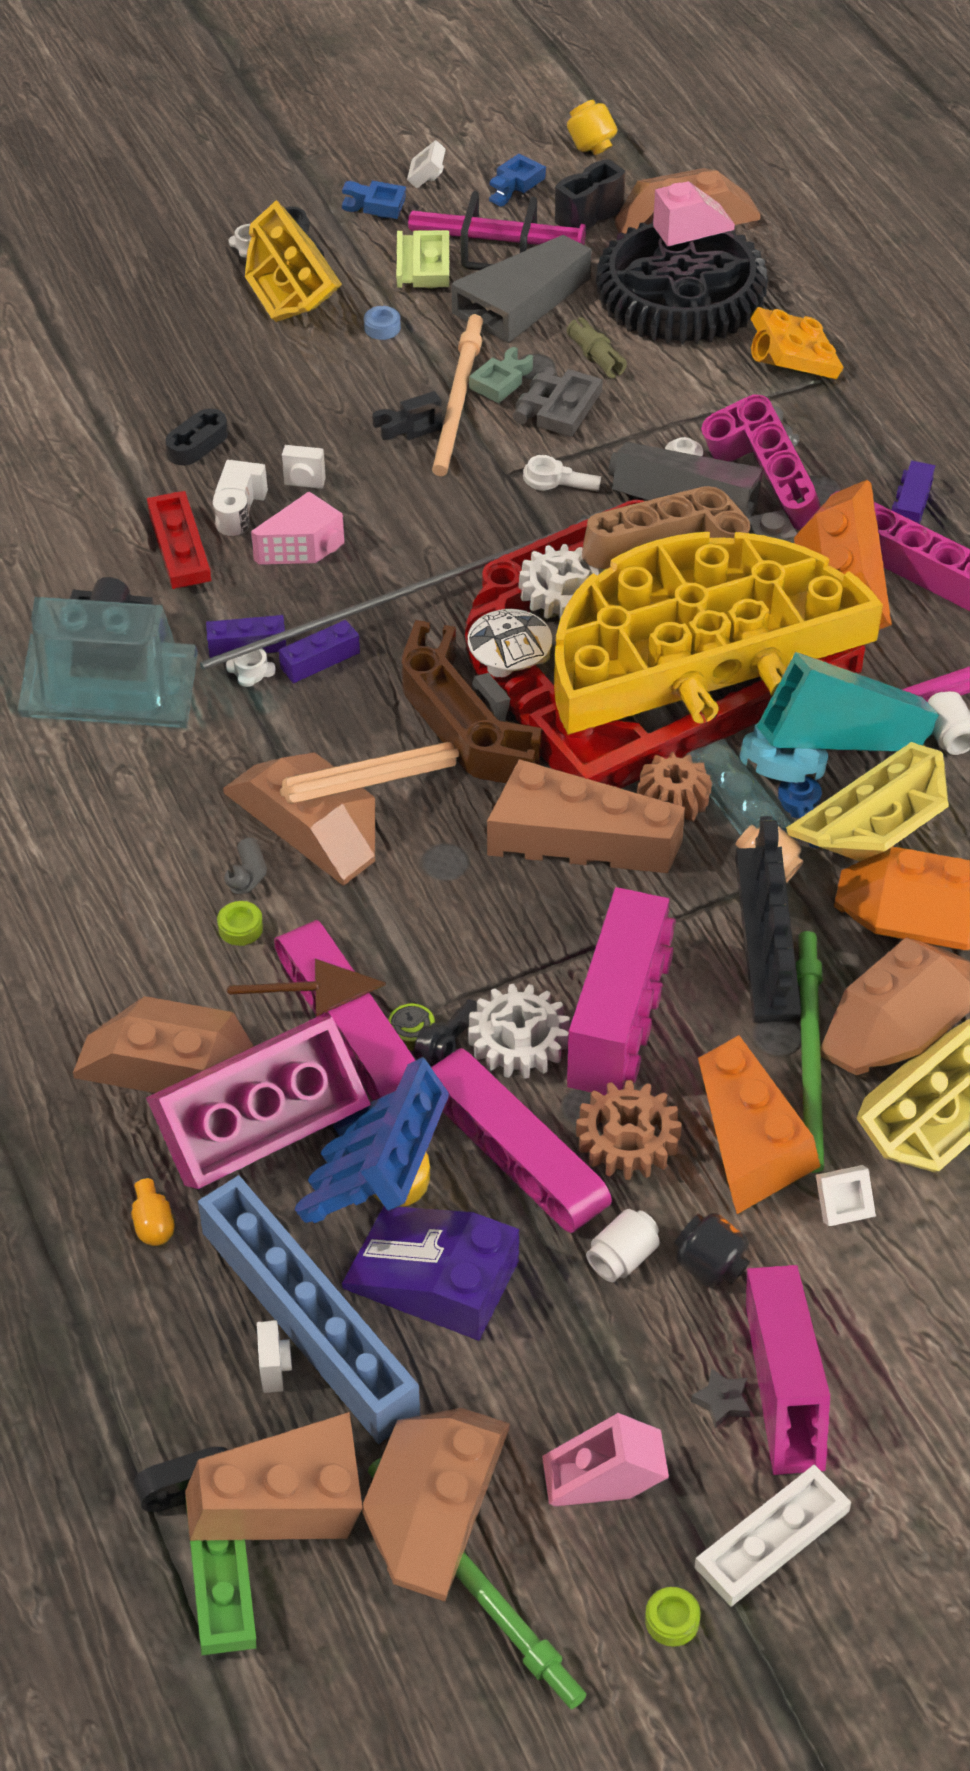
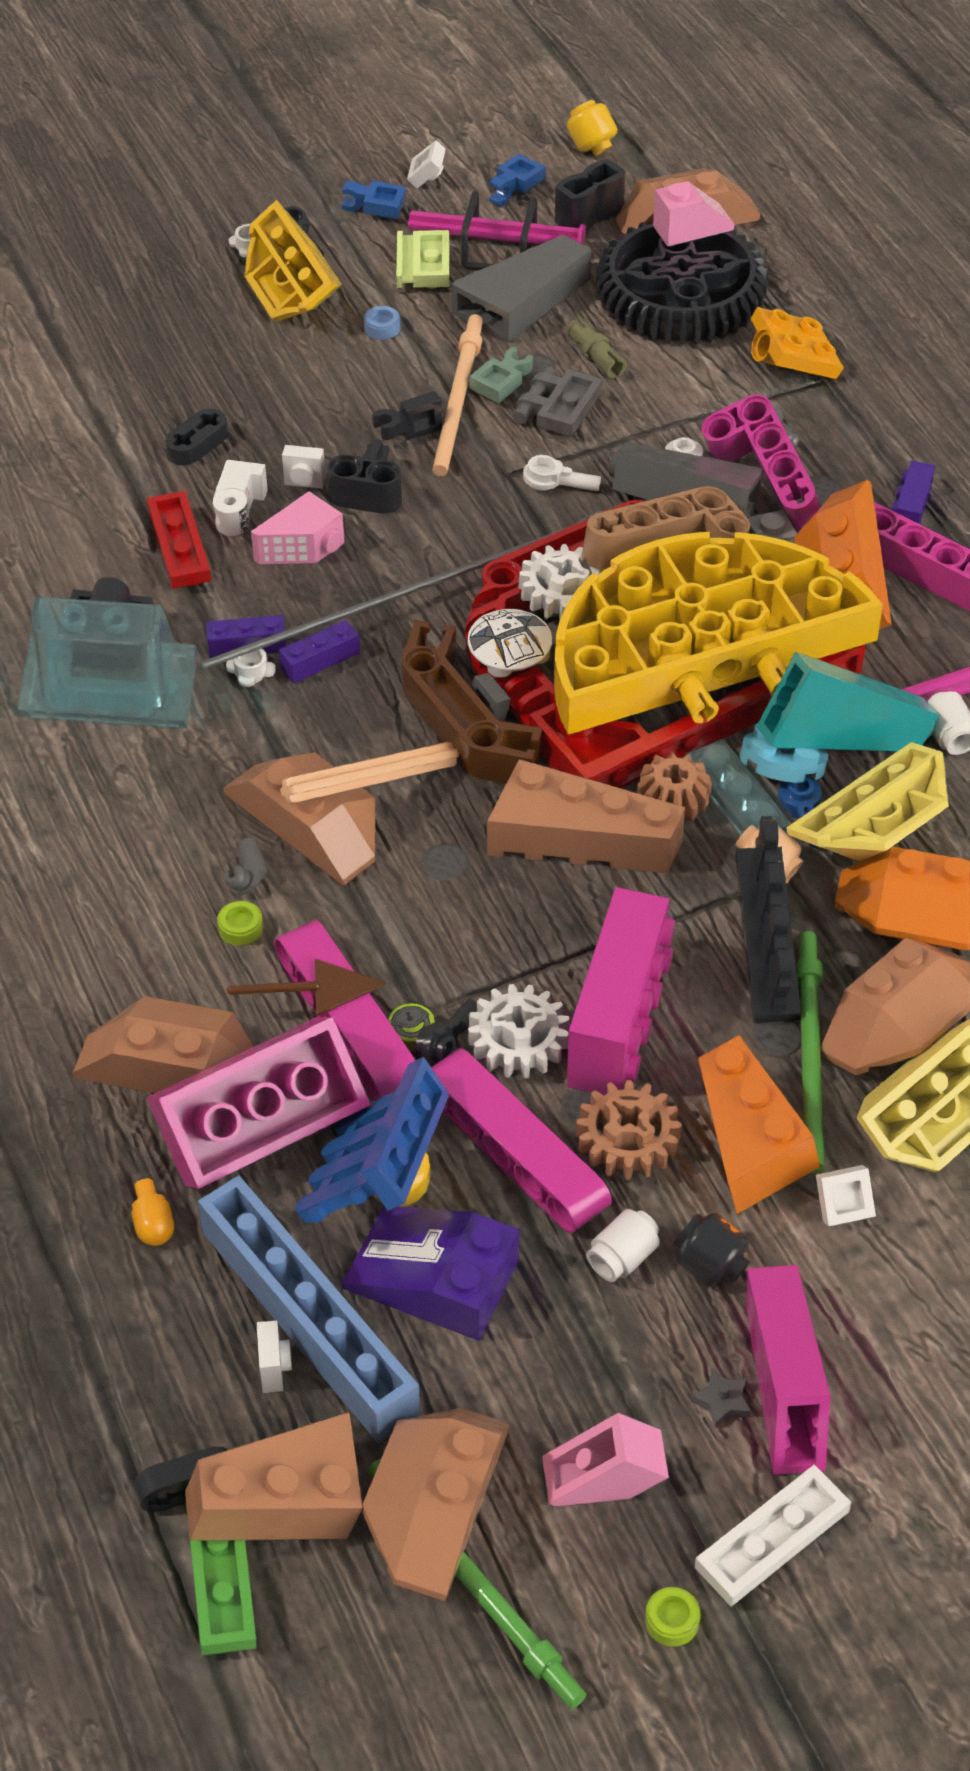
(366, 481): none -> black beam

